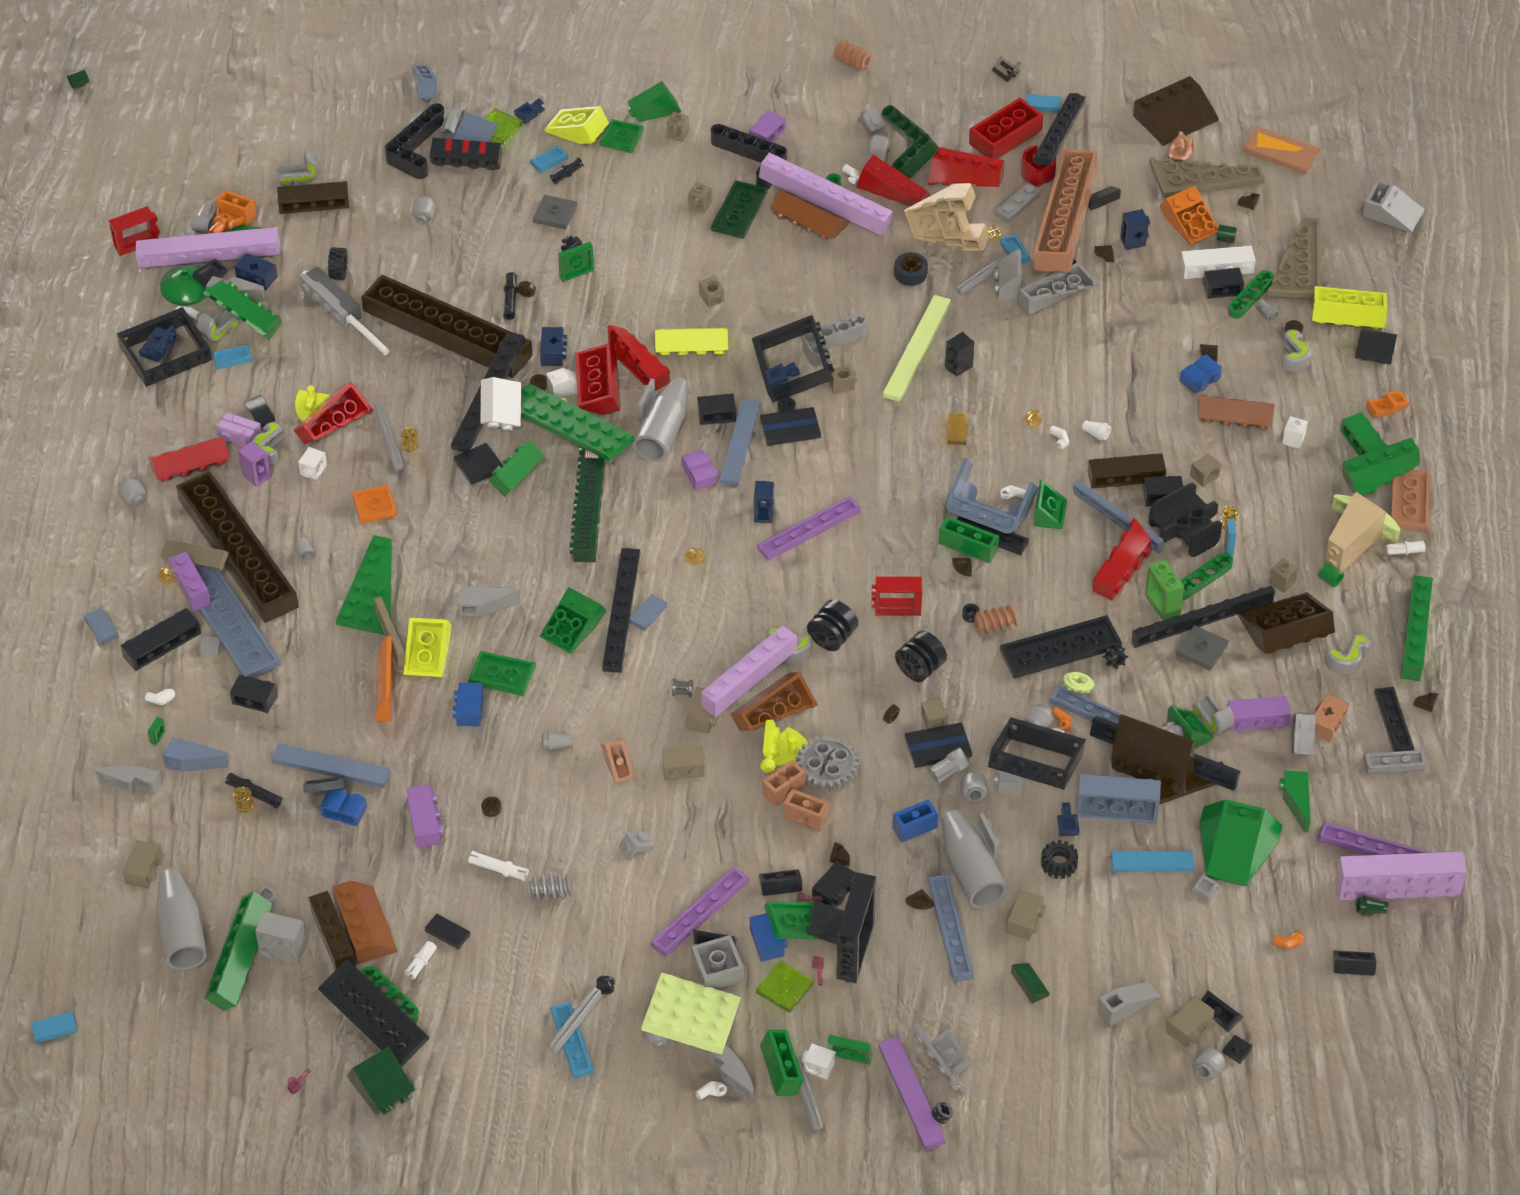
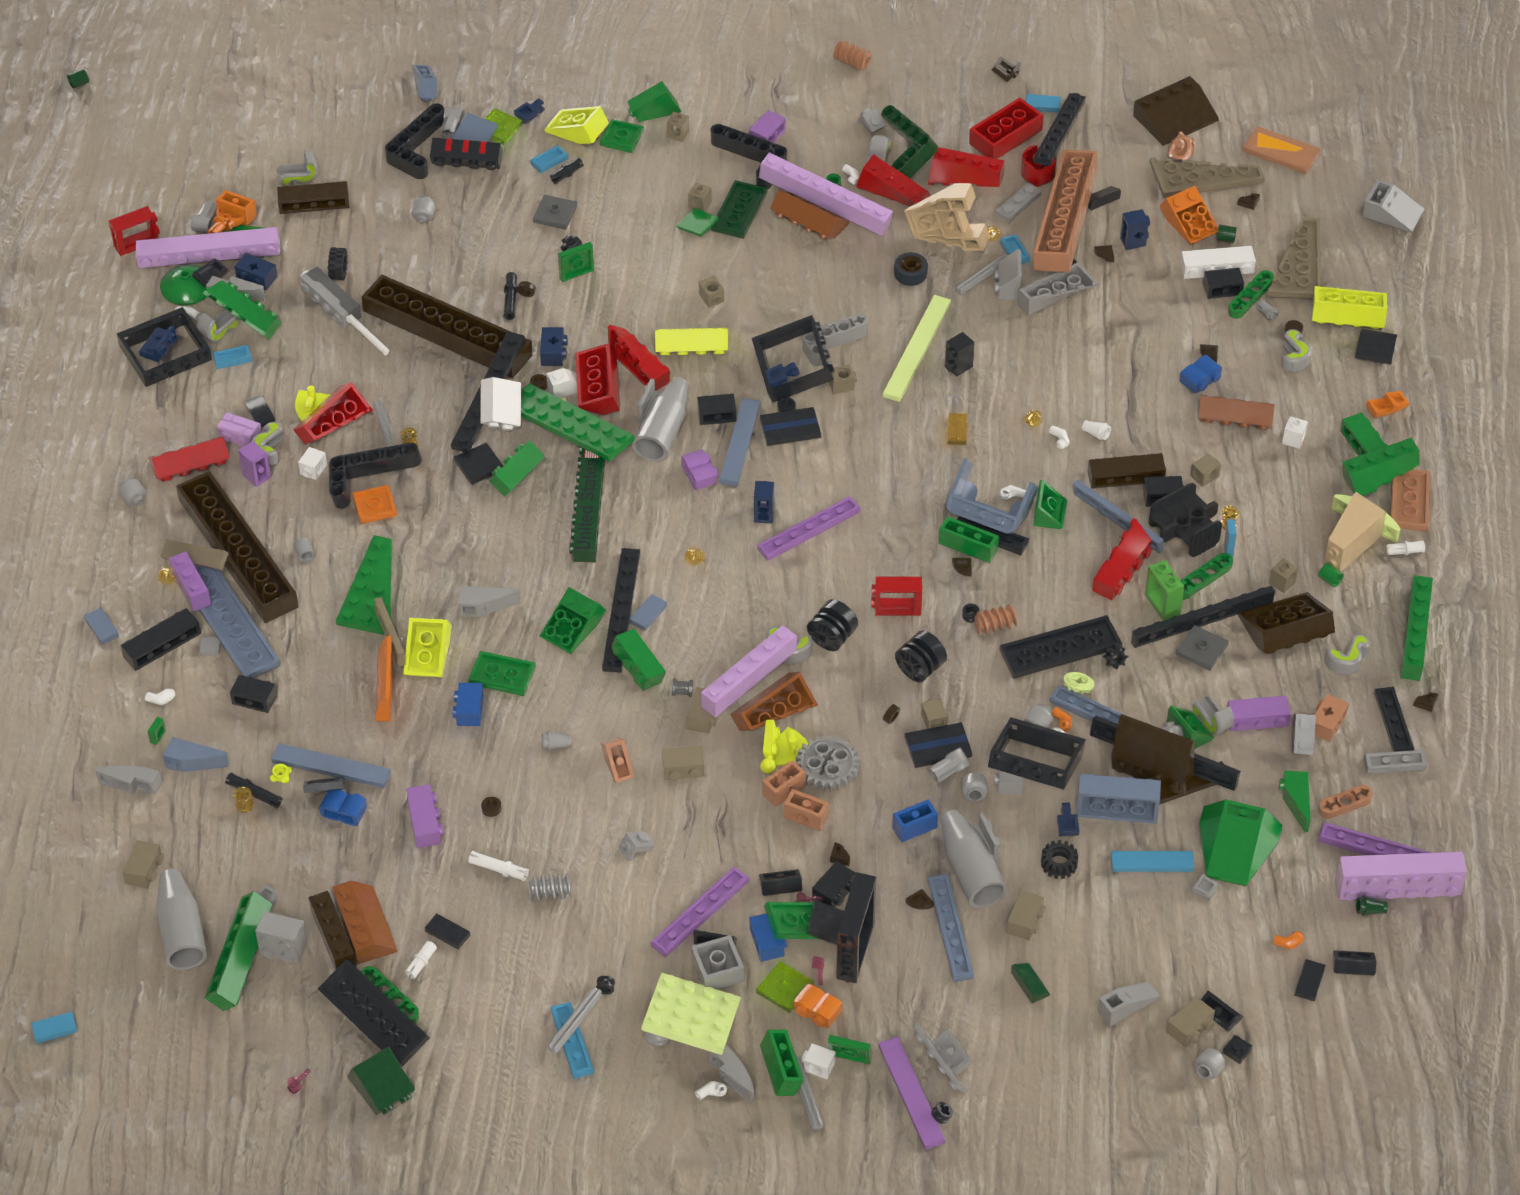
(280, 769): none -> neon yellow plate
(367, 463): none -> black beam
(638, 659): none -> green brick
(697, 222): none -> green piece
(817, 1006): none -> orange brick
(1310, 980): none -> black tile
(1340, 808): none -> nougat beam

